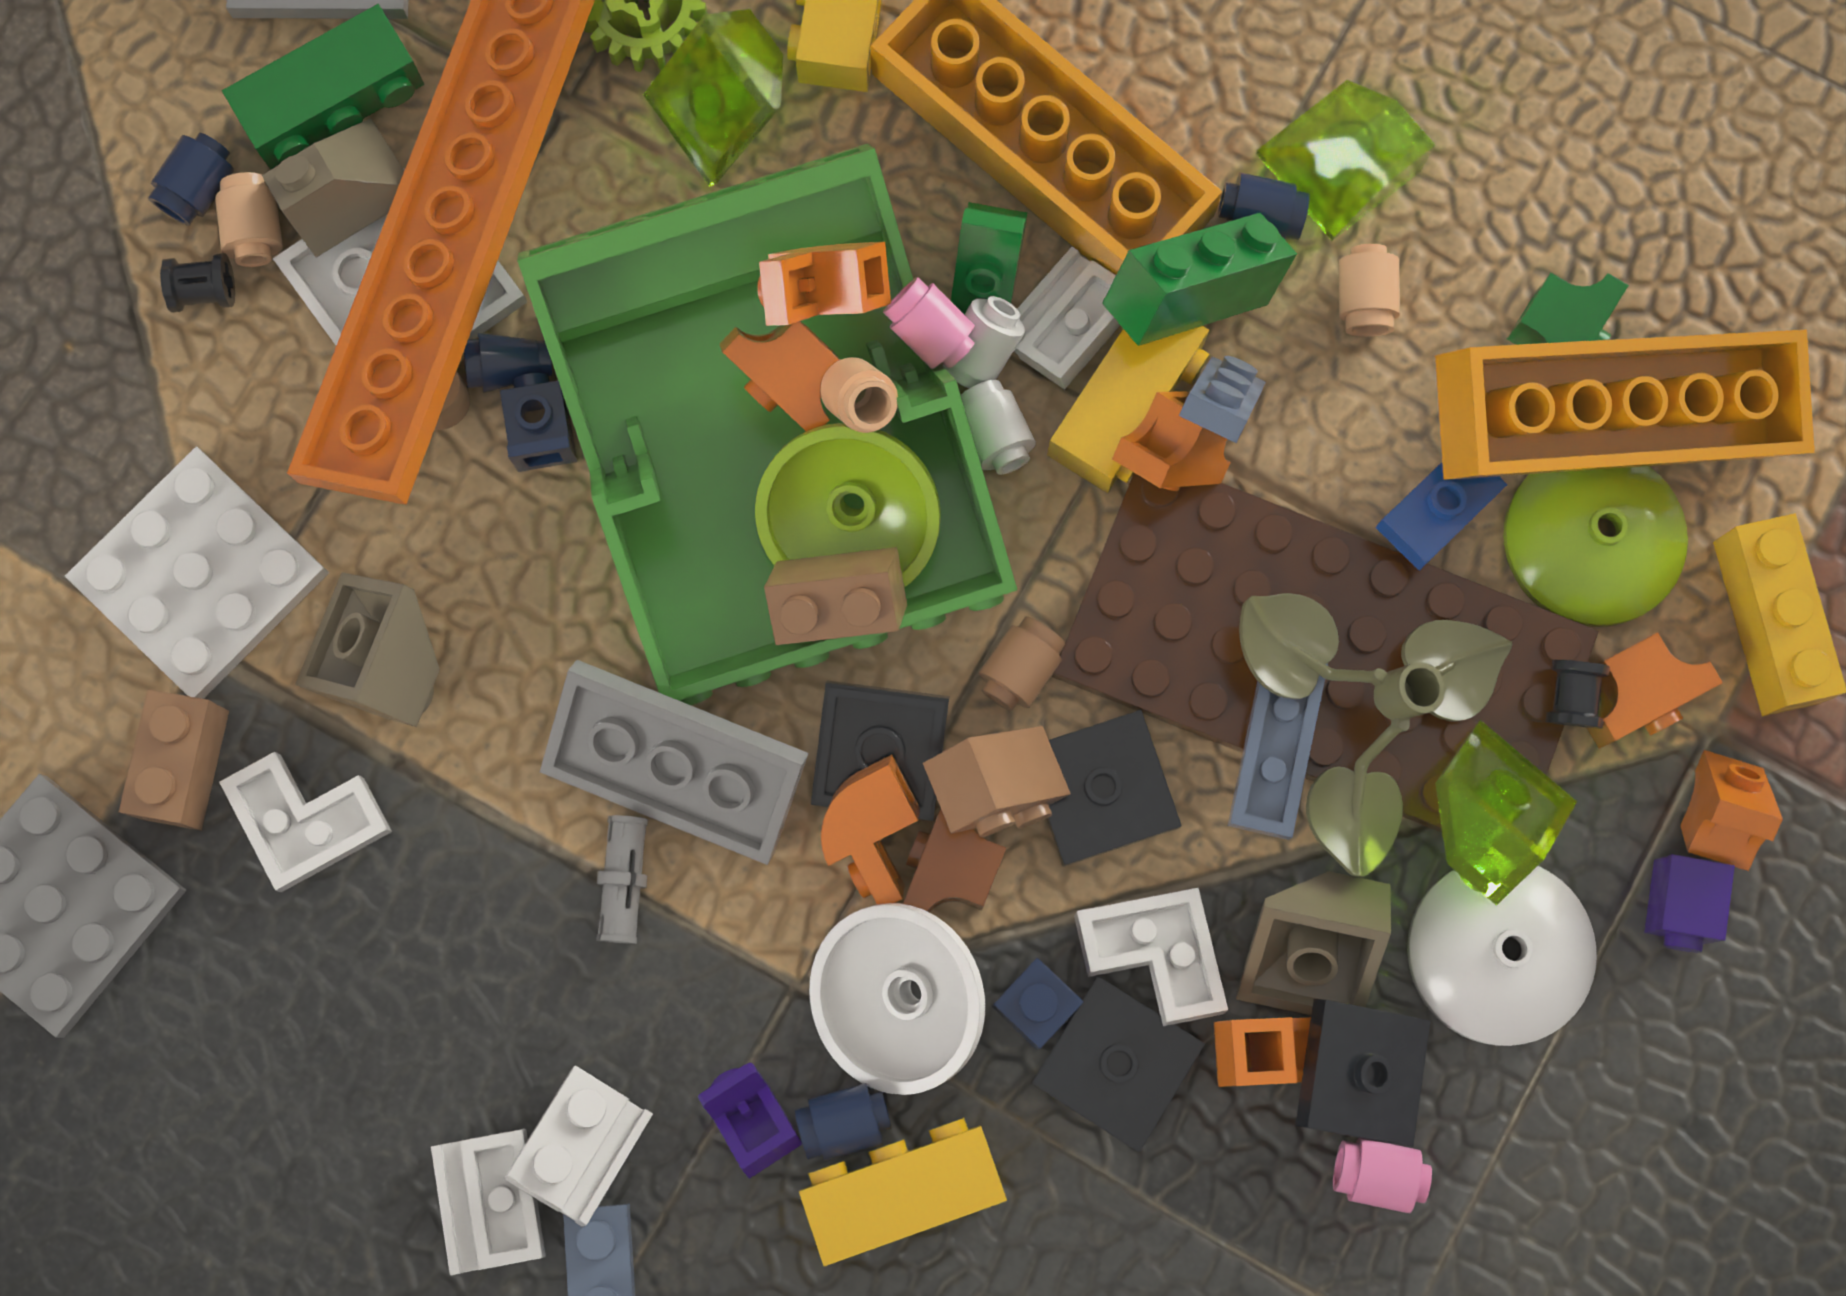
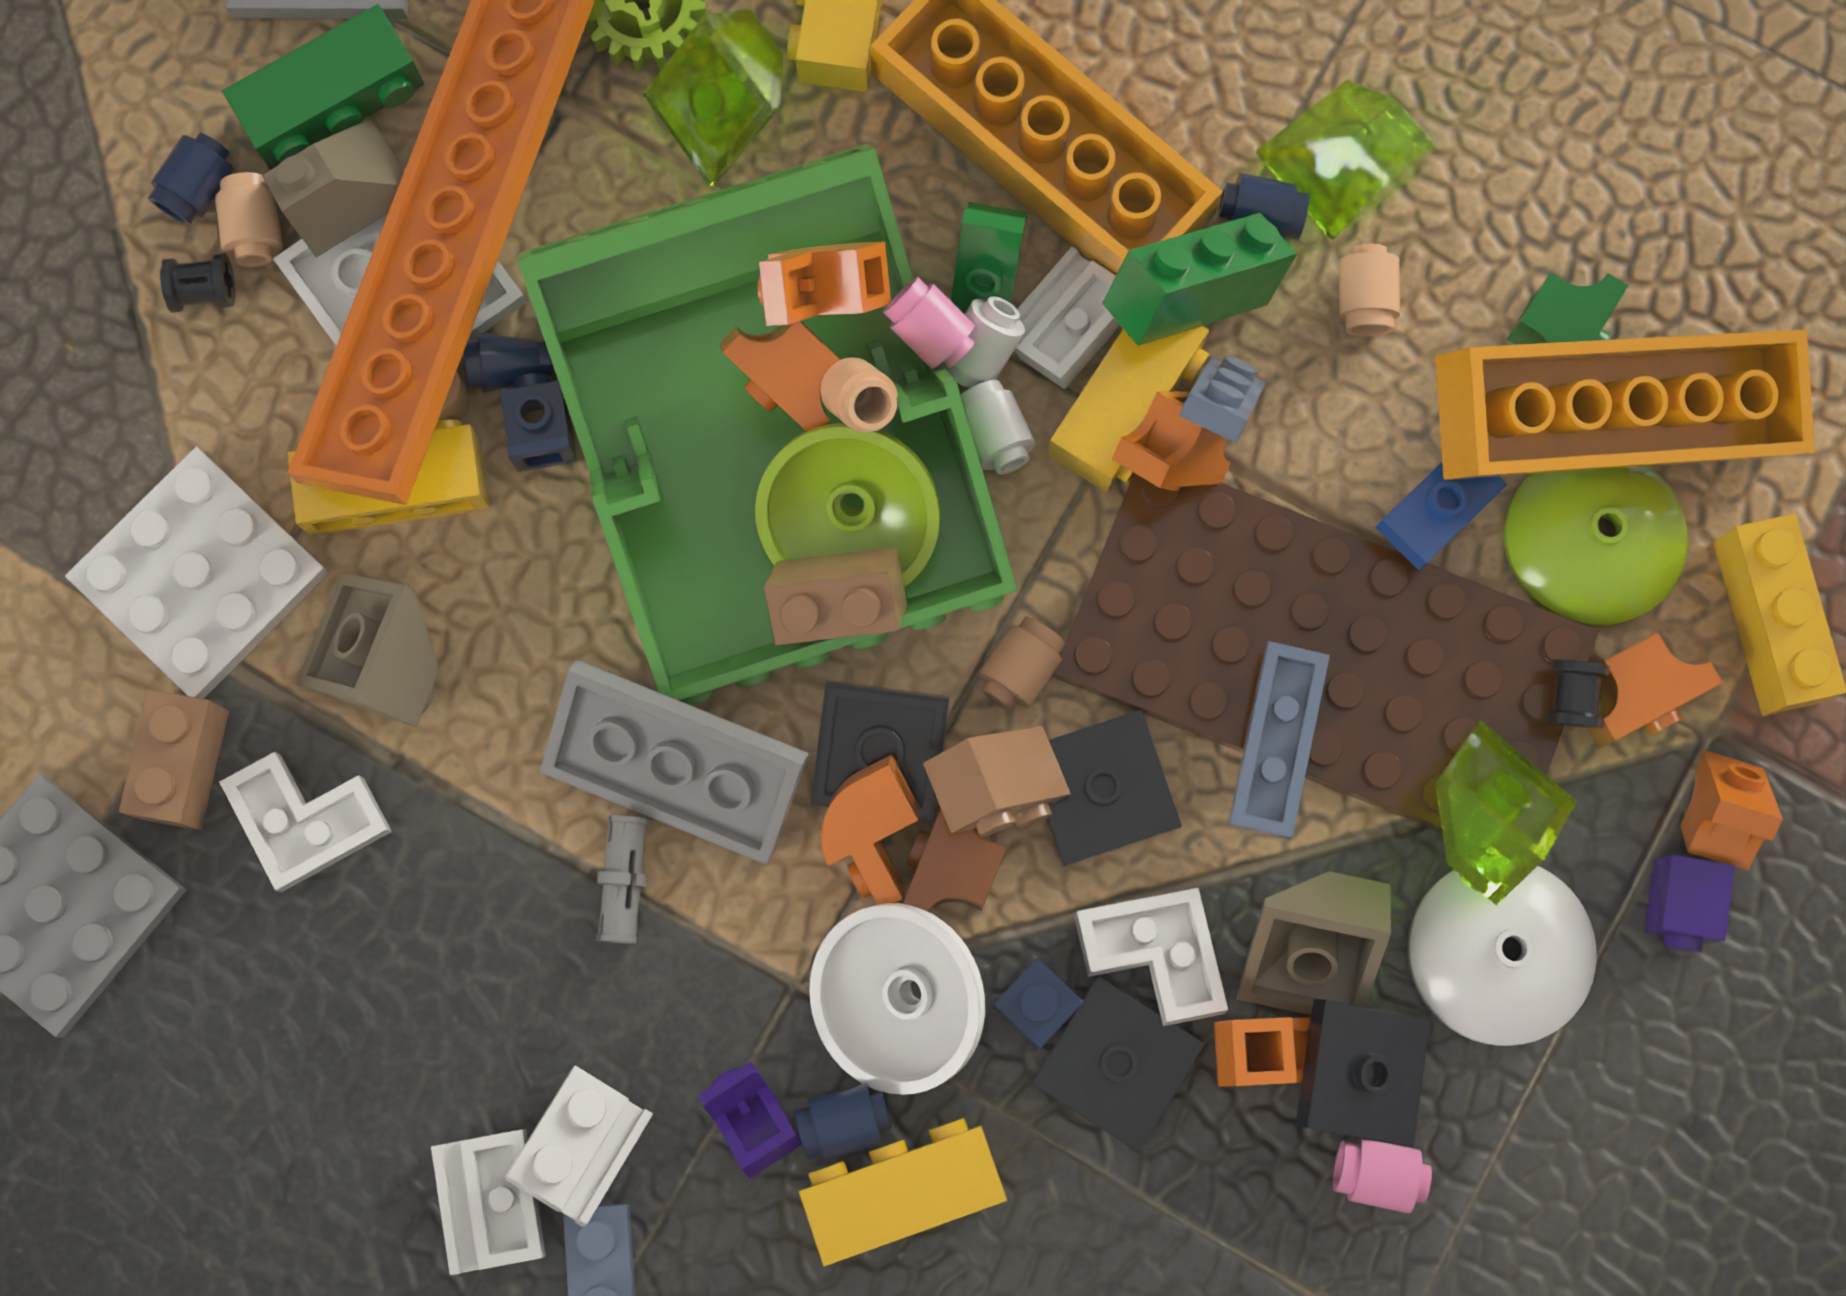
(447, 484): none -> yellow brick
(1445, 673): olive plant -> none

